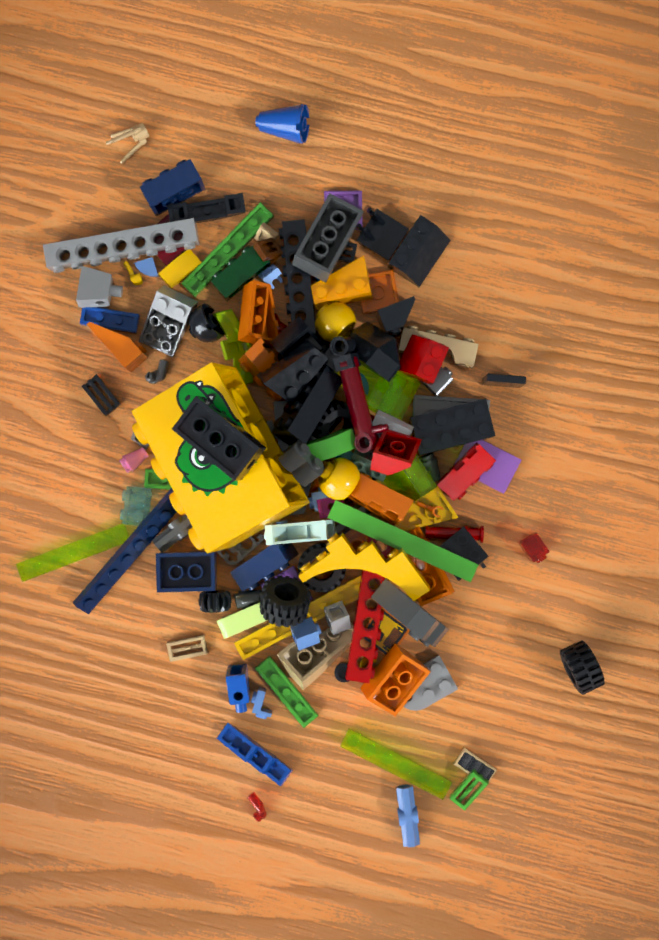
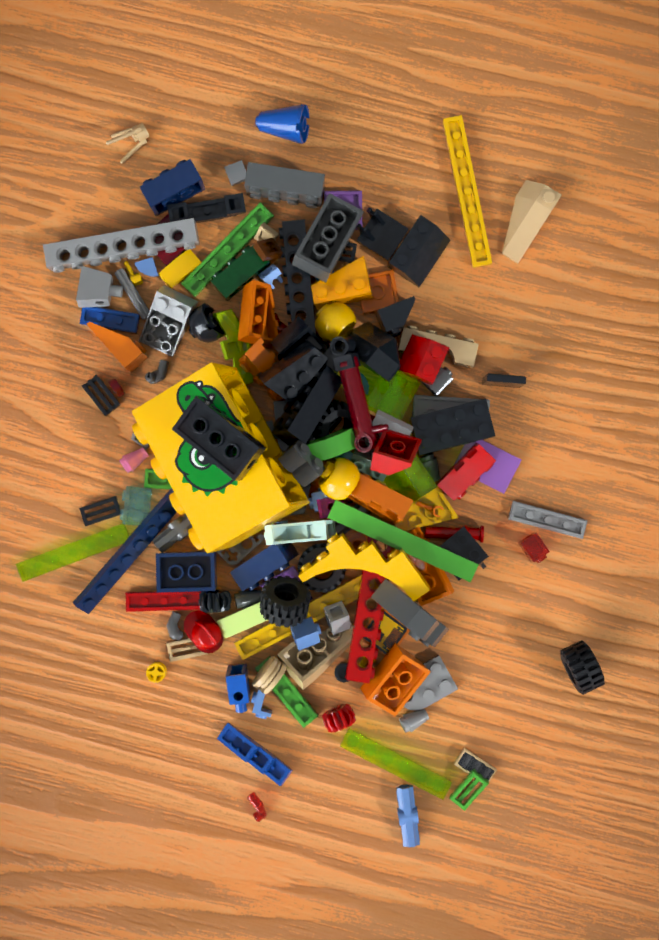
(116, 387): none -> dark red tile
(116, 506): none -> black tile
(132, 293): none -> light grey axle
(156, 676): none -> yellow wheel
(162, 601): none -> red tile
(172, 627): none -> dark grey arm
(203, 631): none -> red piece
(236, 172): none -> light grey tile
(269, 675): none -> tan head
(284, 185): none -> dark grey brick
(339, 718): none -> red gear
(413, 720): none -> light grey cone
(467, 191): none -> yellow plate
(529, 213): none -> tan wedge
(547, 519): none -> light grey tile

